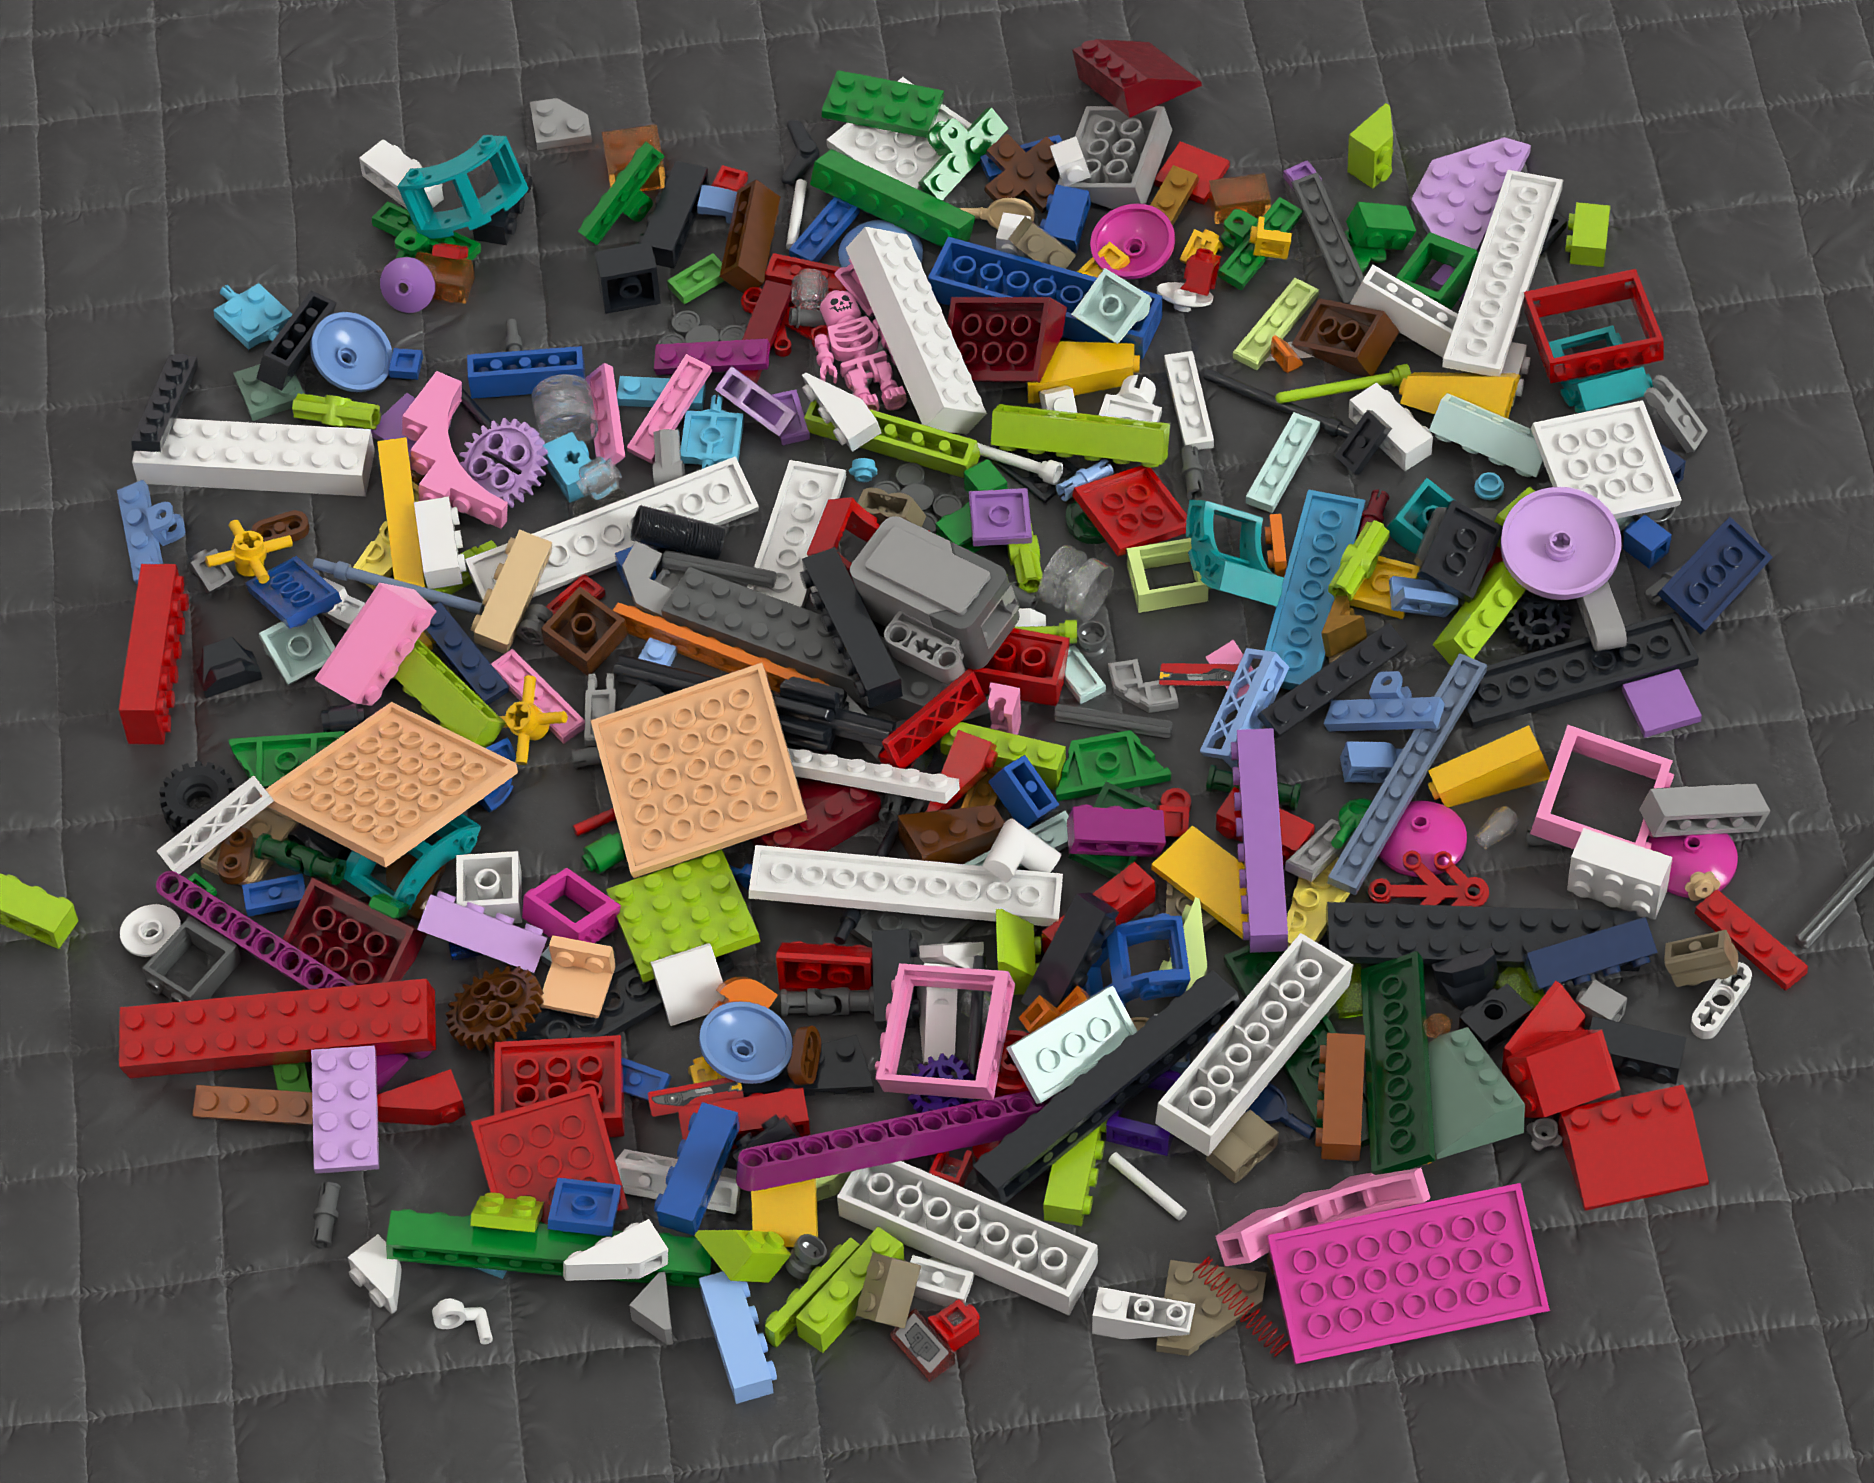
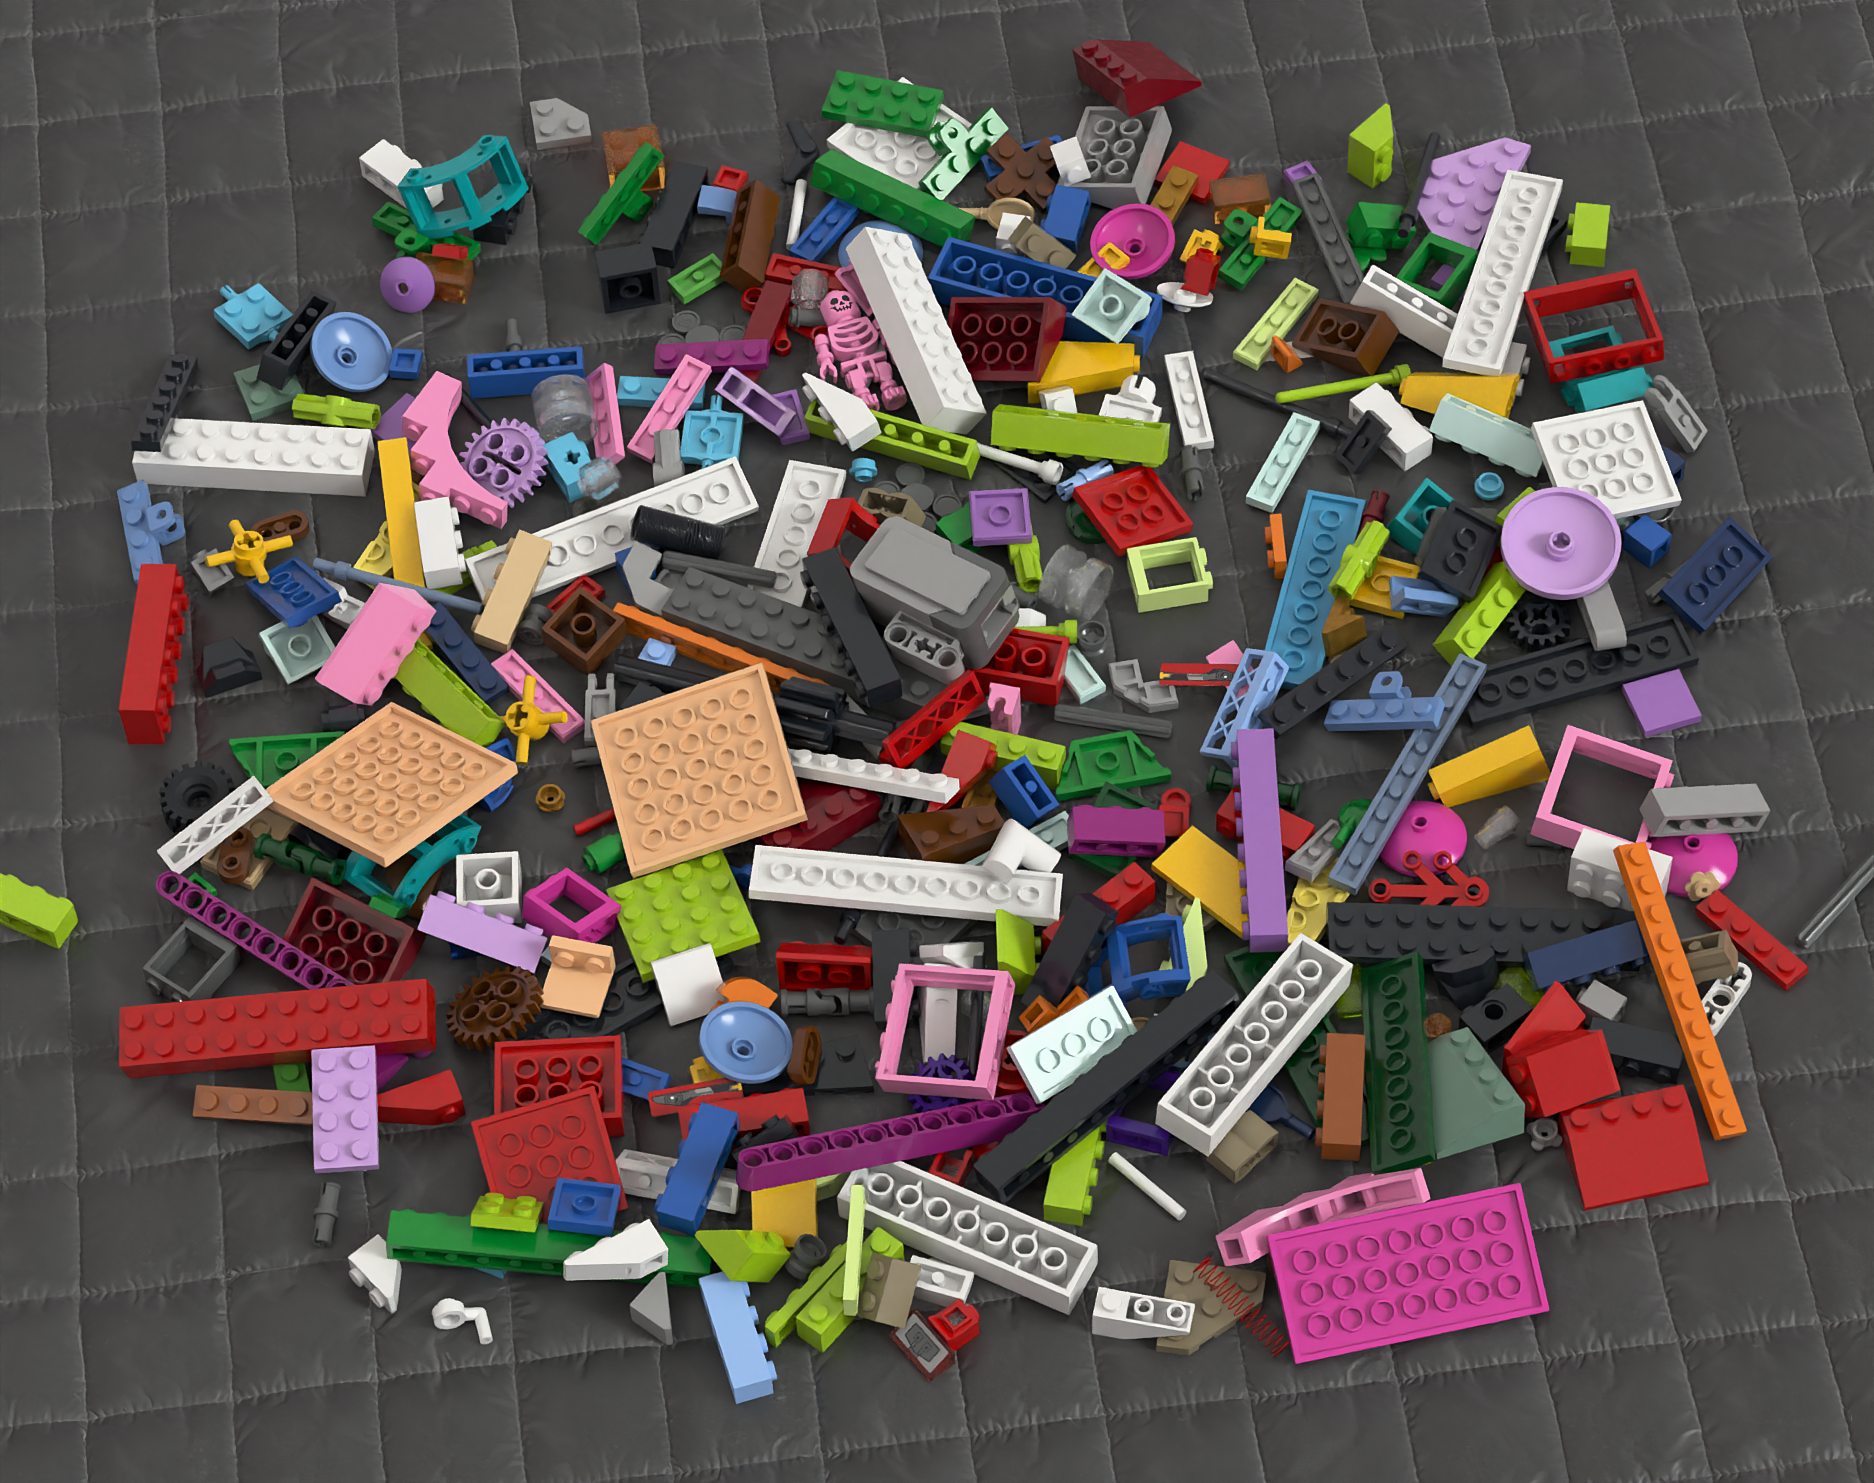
(144, 923): white dish -> none
(273, 894): blue plate -> none
(548, 792): none -> pearl gold plate
(854, 1250): none -> yellowish green tile
(983, 477): green brick -> none
(1239, 576): teal window -> none
(1368, 761): medium blue piece -> none
(1409, 213): none -> black bar
(1679, 991): none -> orange plate

